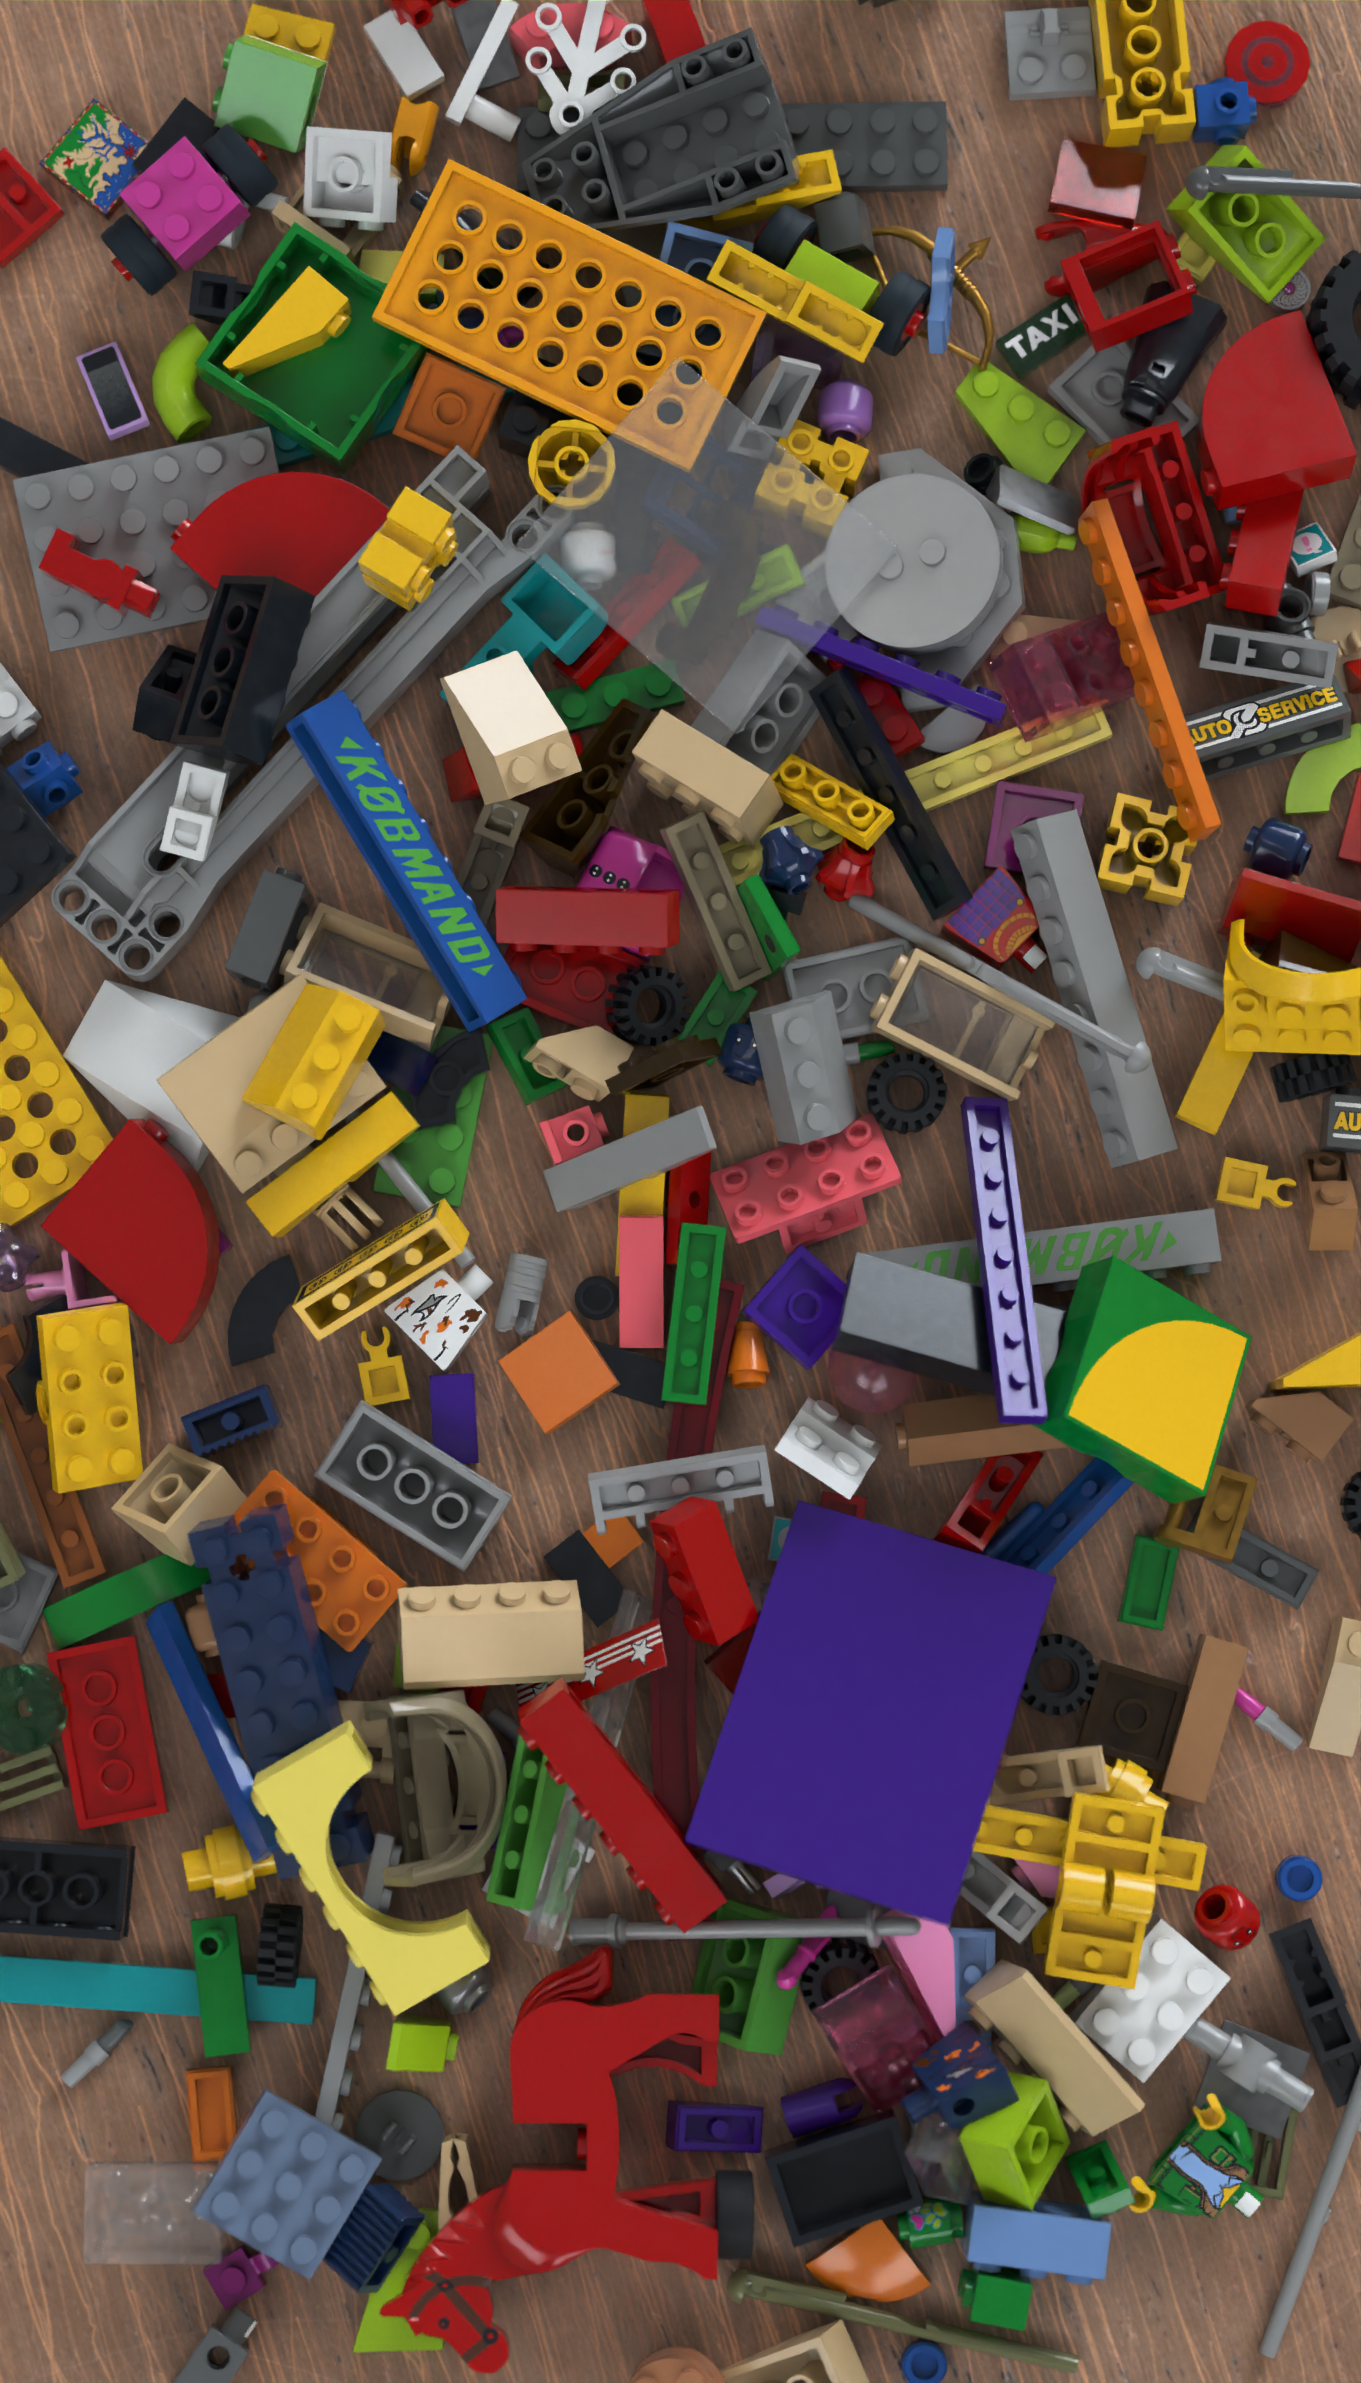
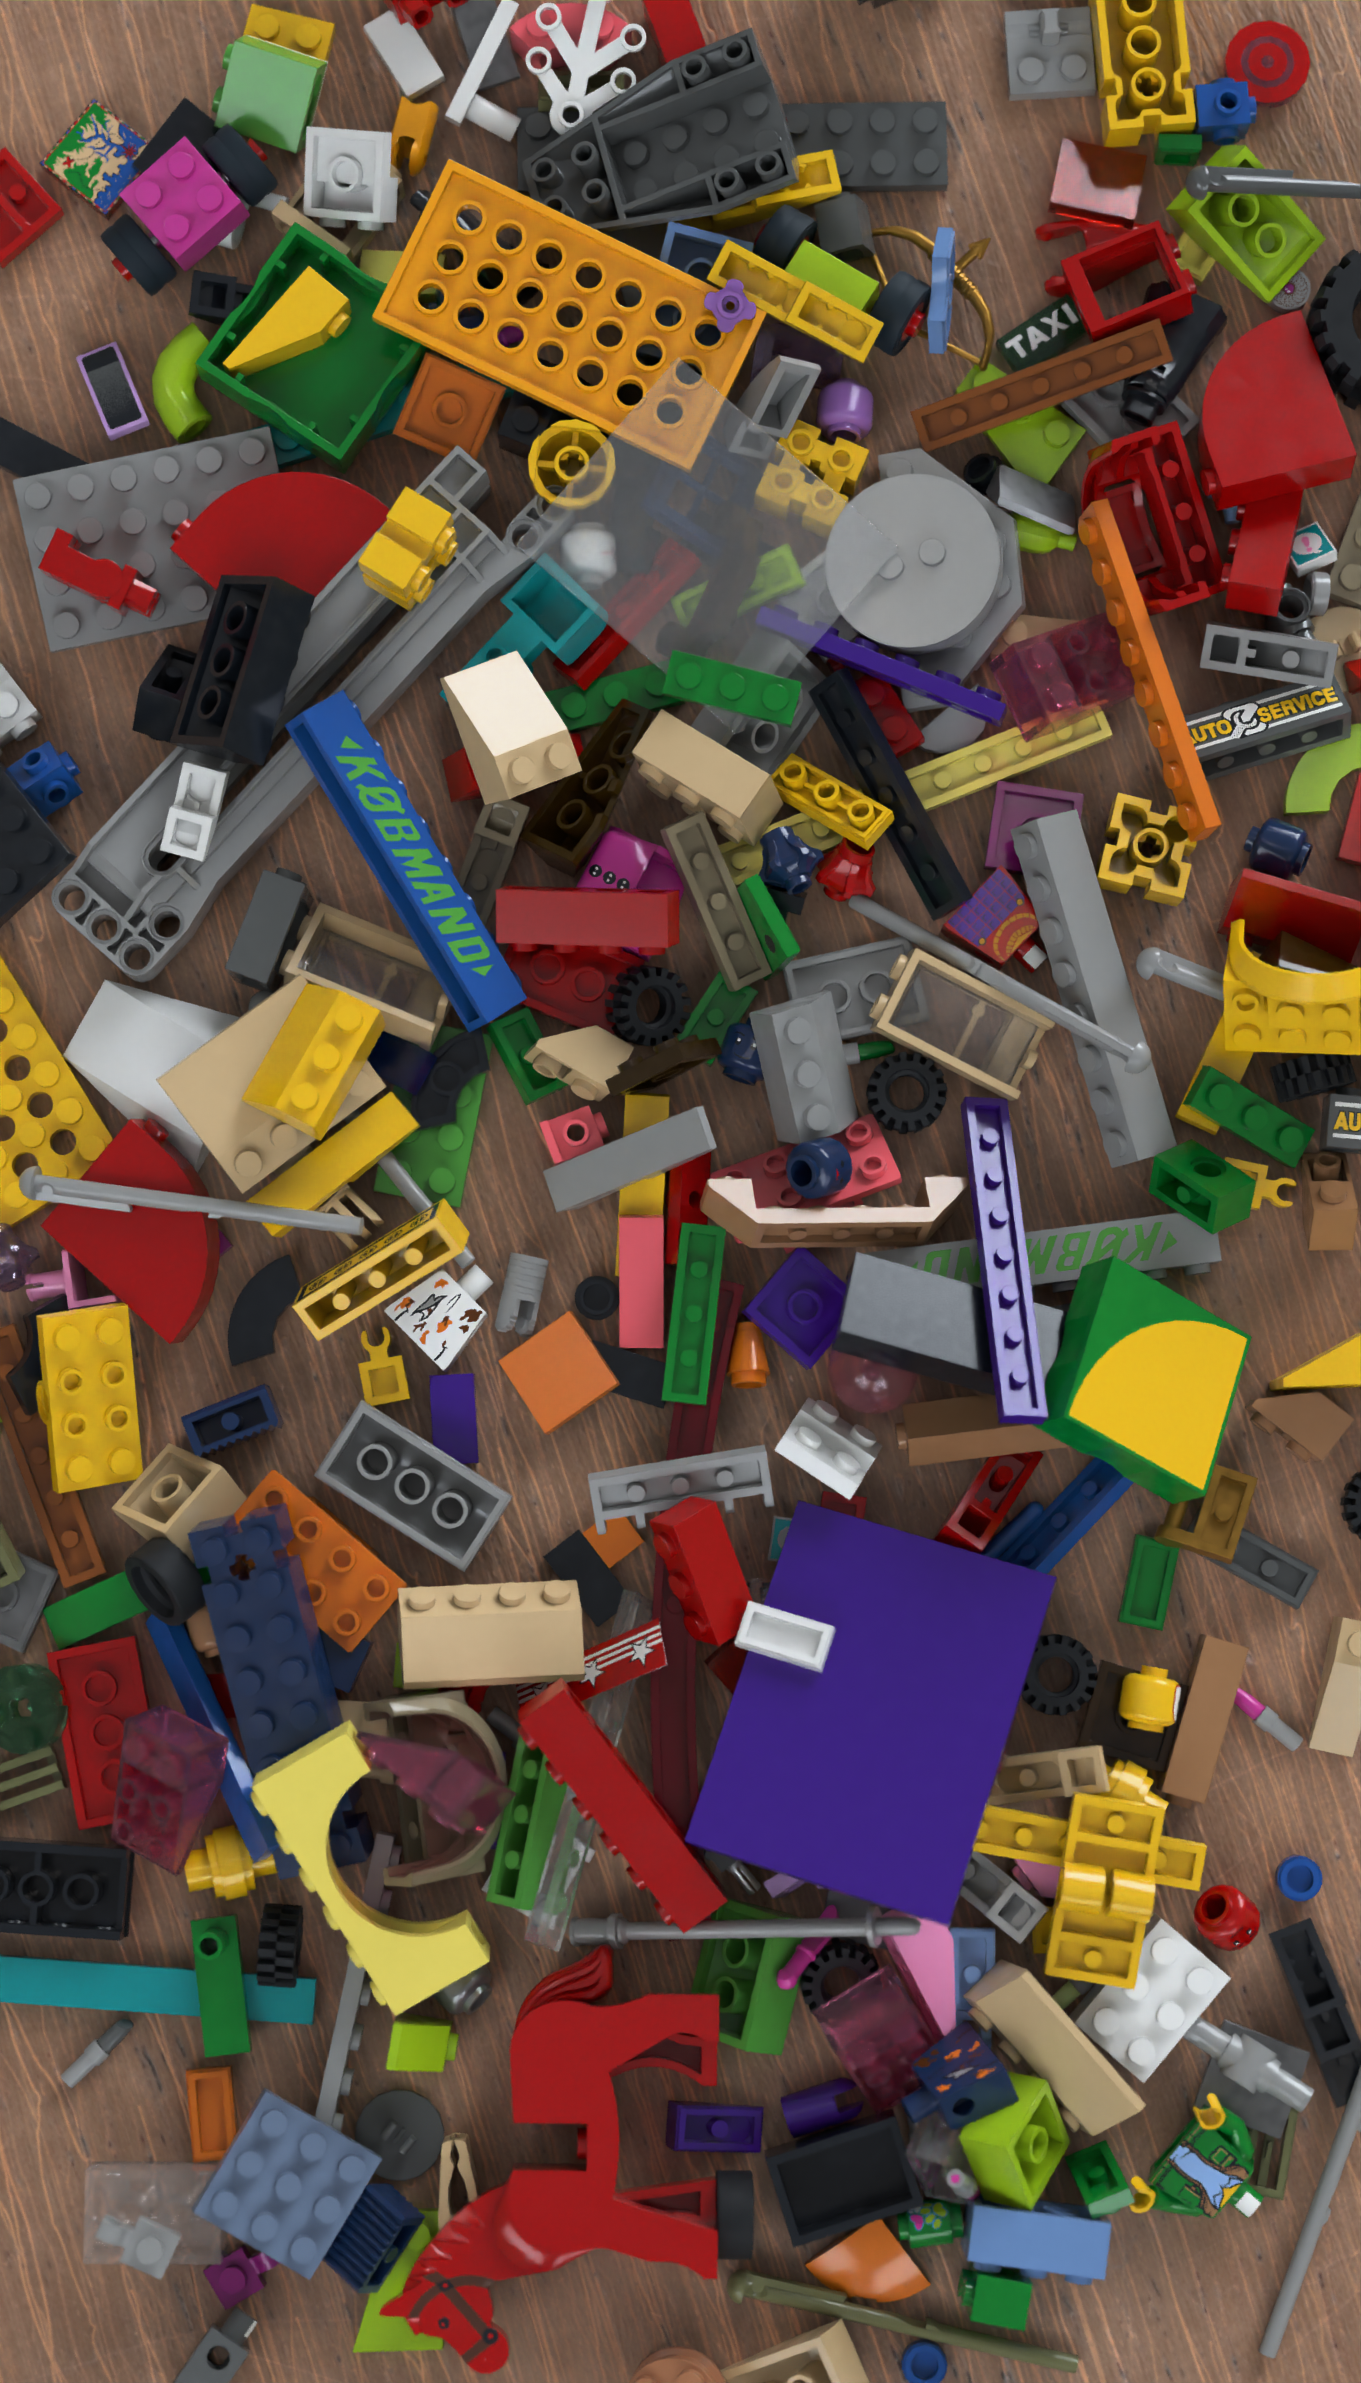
(121, 1198): none -> light grey bar
(146, 2245): none -> light grey plate
(165, 1581): none -> black tyre
(166, 1785): none -> clear pink slope
(454, 1785): none -> clear pink slope
(727, 318): none -> medium lavender plate
(731, 688): none -> green plate
(733, 1207): none -> medium nougat slope
(785, 1636): none -> white tile
(819, 1168): none -> dark blue head
(963, 2184): none -> light grey piece
(1042, 386): none -> dark orange plate
(1149, 1699): none -> yellow head
(1177, 149): none -> green tile
(1202, 1186): none -> green brick
(1248, 1116): none -> green plate

